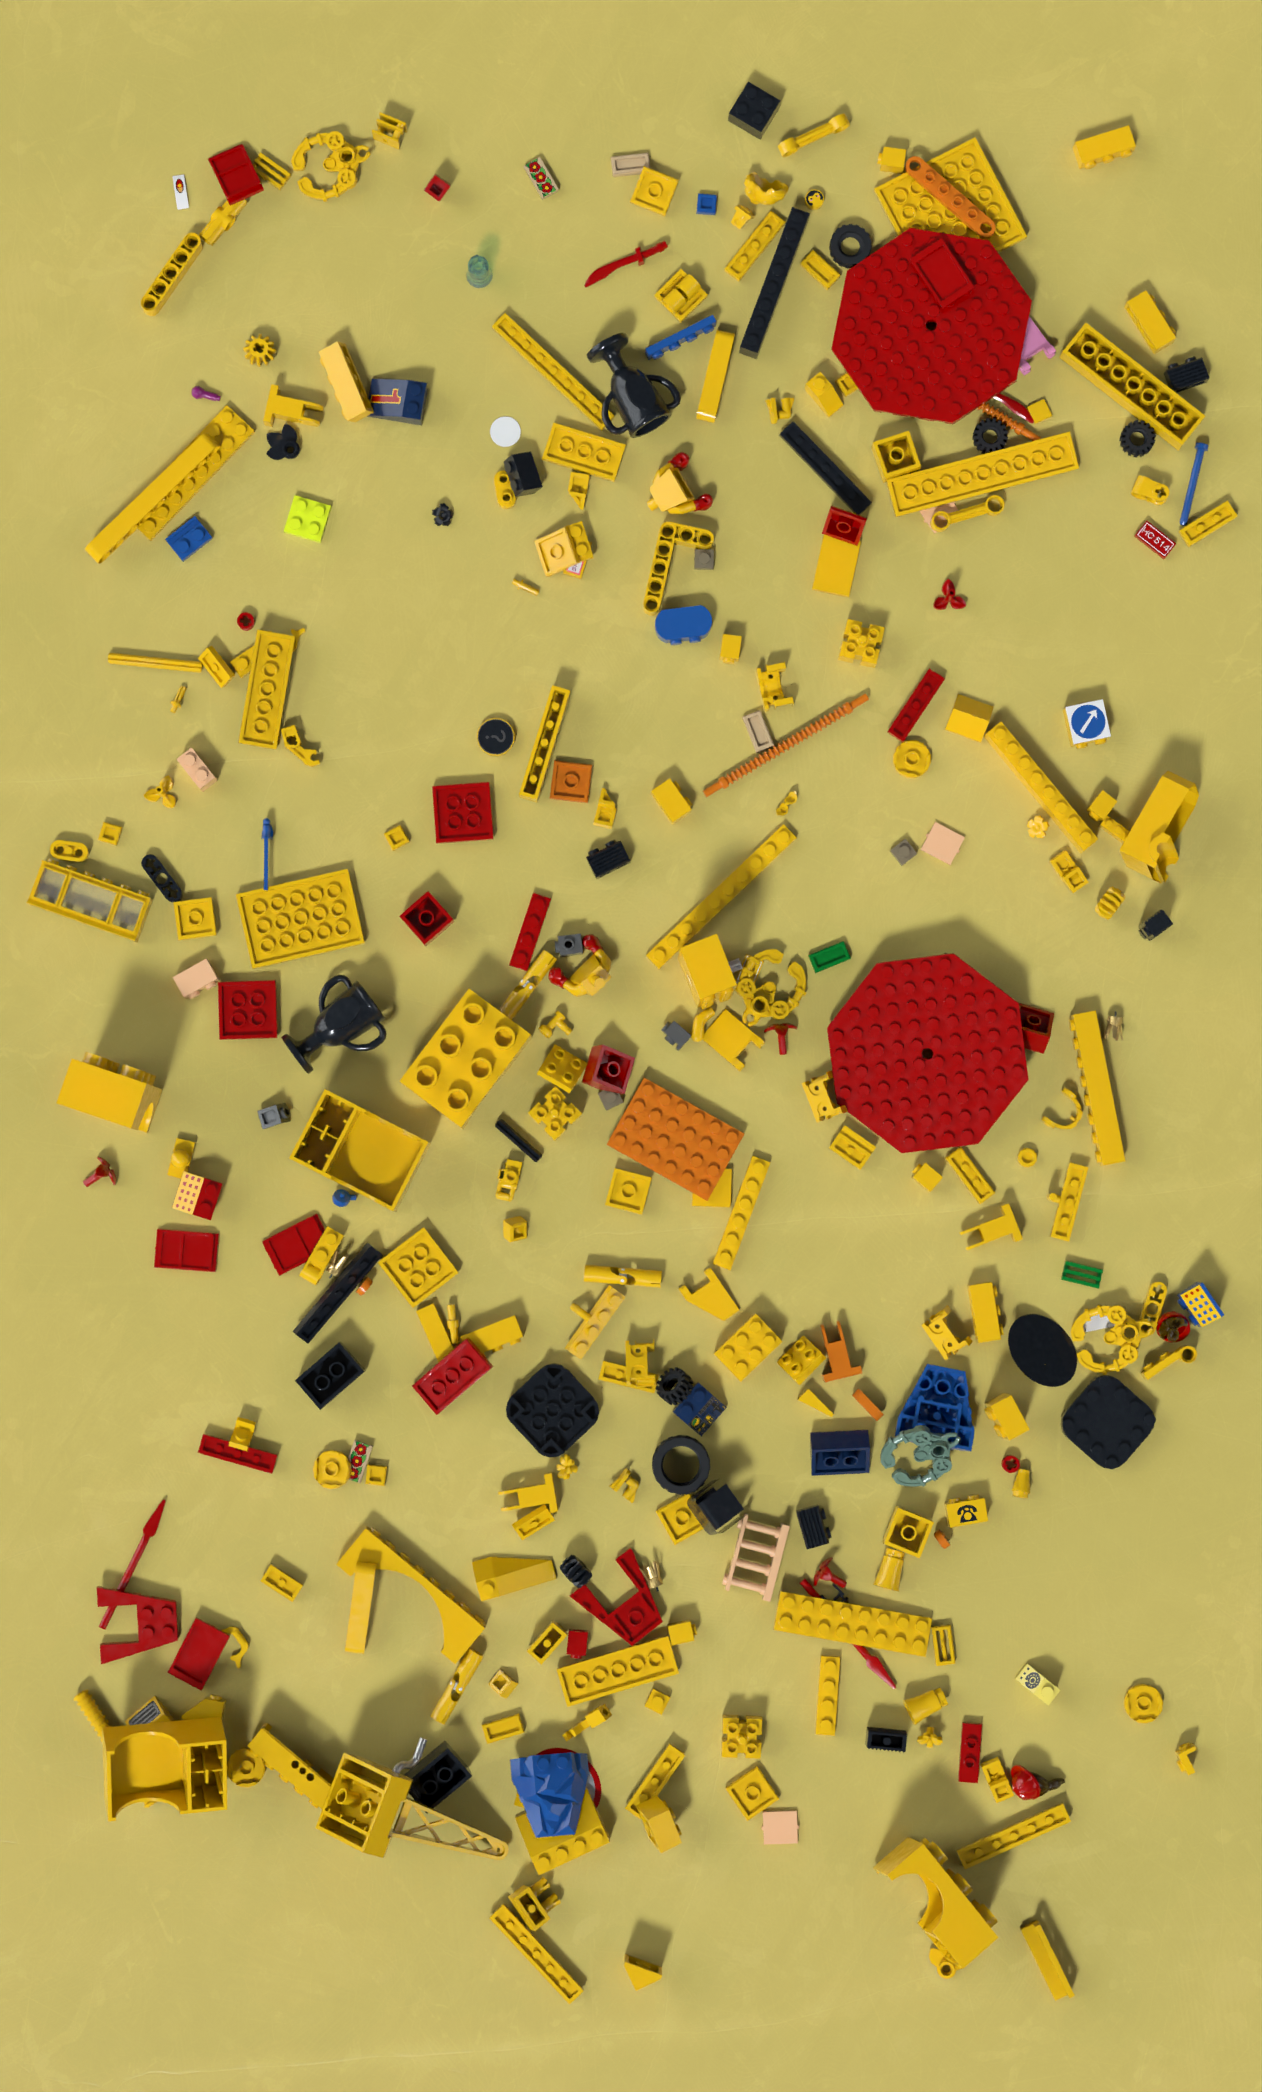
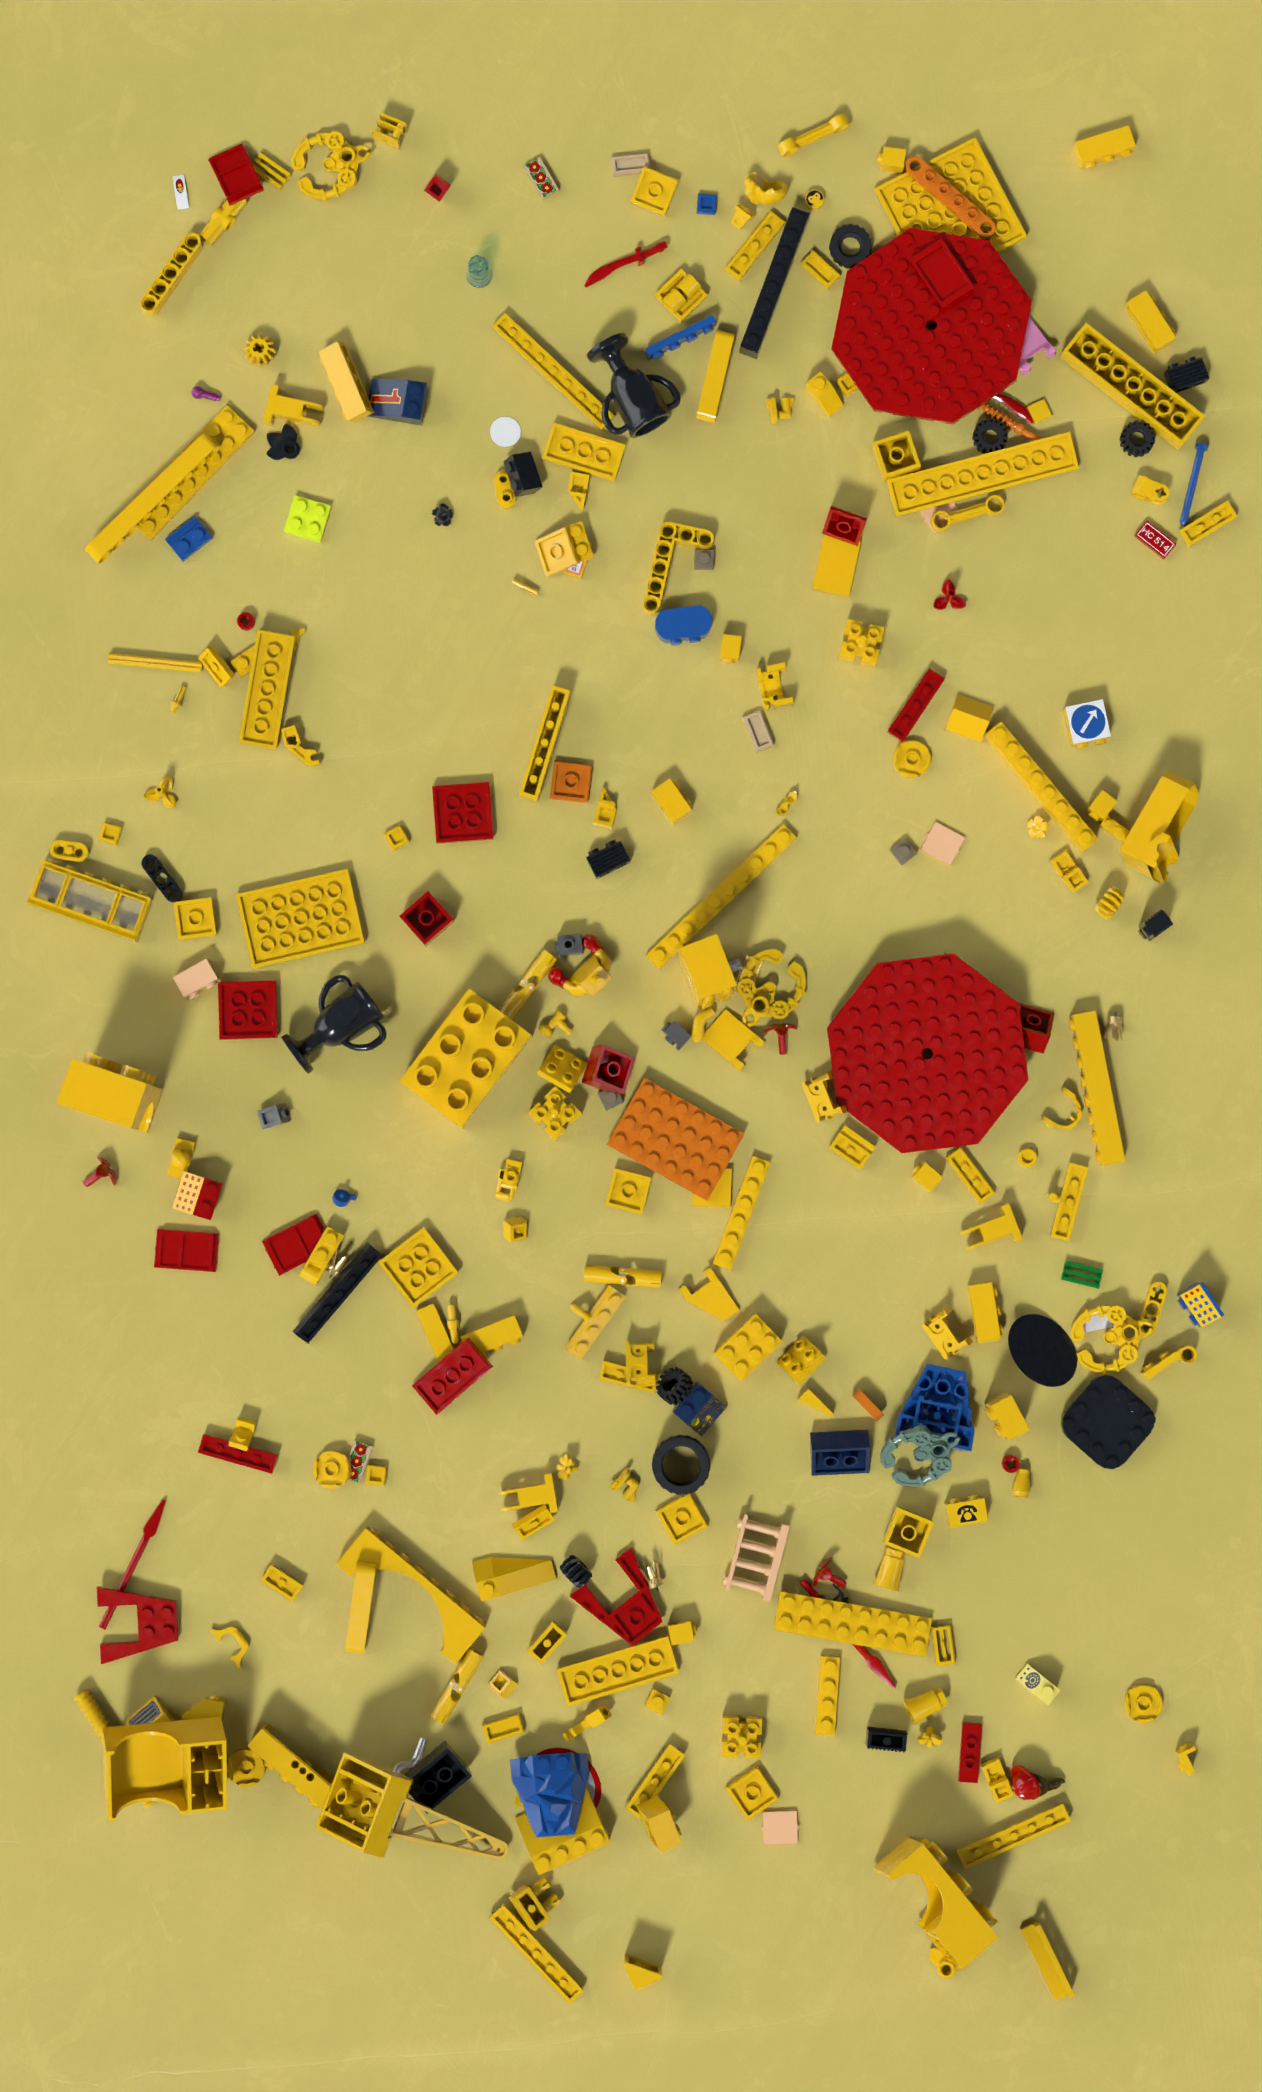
(197, 769): light nougat brick -> none
(199, 1654): red piece -> none
(267, 833): blue sword -> none
(330, 1375): black brick -> none
(360, 1150): yellow piece -> none
(364, 1286): orange tile -> none
(495, 737): black tile -> none
(518, 1140): black axle -> none
(530, 932): red plate -> none
(552, 1410): black plate -> none
(577, 1643): red brick -> none
(672, 492): yellow torso -> none
(715, 1508): black piece -> none
(724, 782): orange hose -> none
(754, 110): black brick -> none
(813, 1527): black brick -> none
(825, 468): black plate -> none
(829, 957): green tile -> none
(838, 1358): orange piece -> none
(941, 1538): orange tile -> none
(1173, 1327): piece -> none

